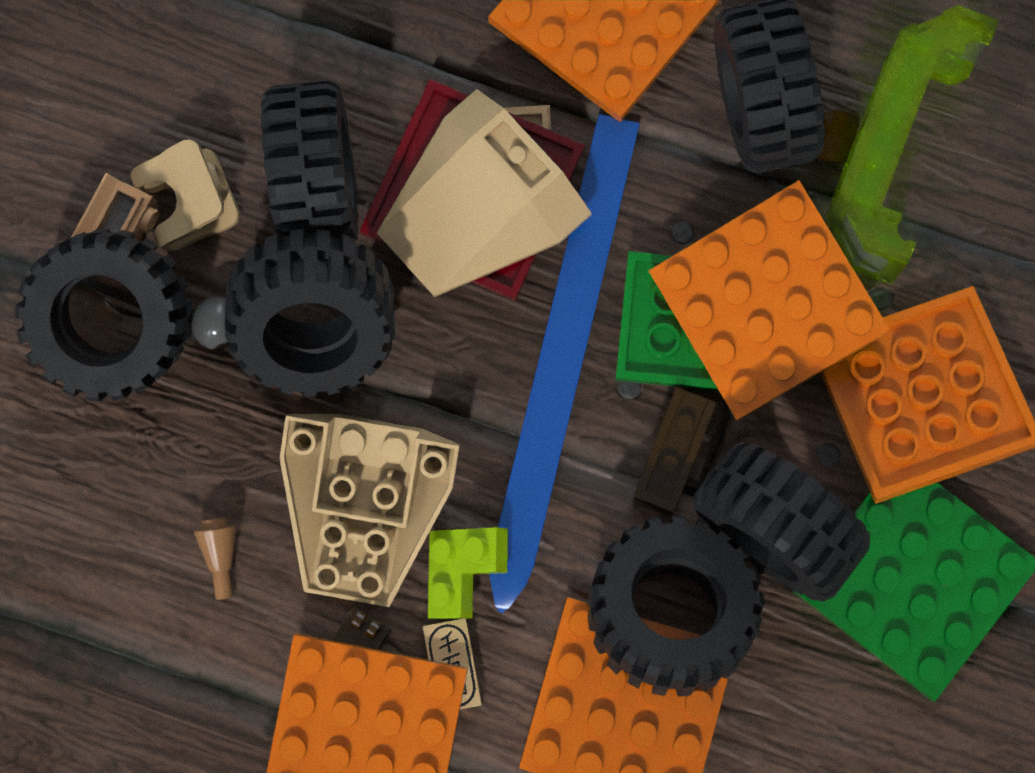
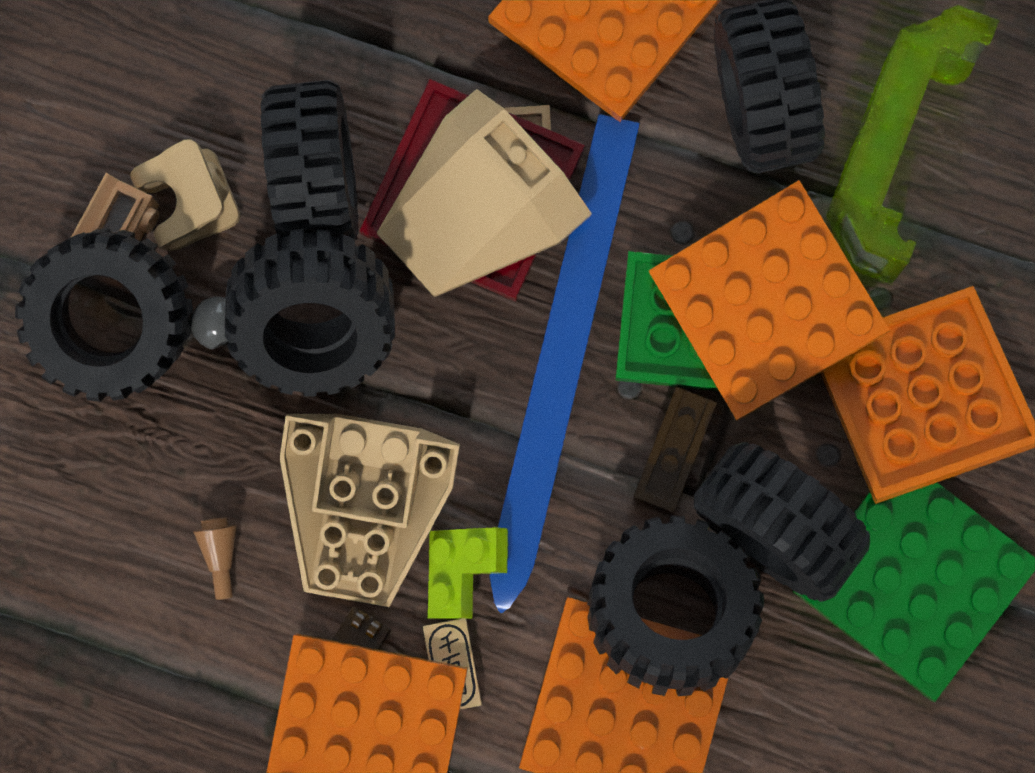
(839, 135): dark brown slope -> none

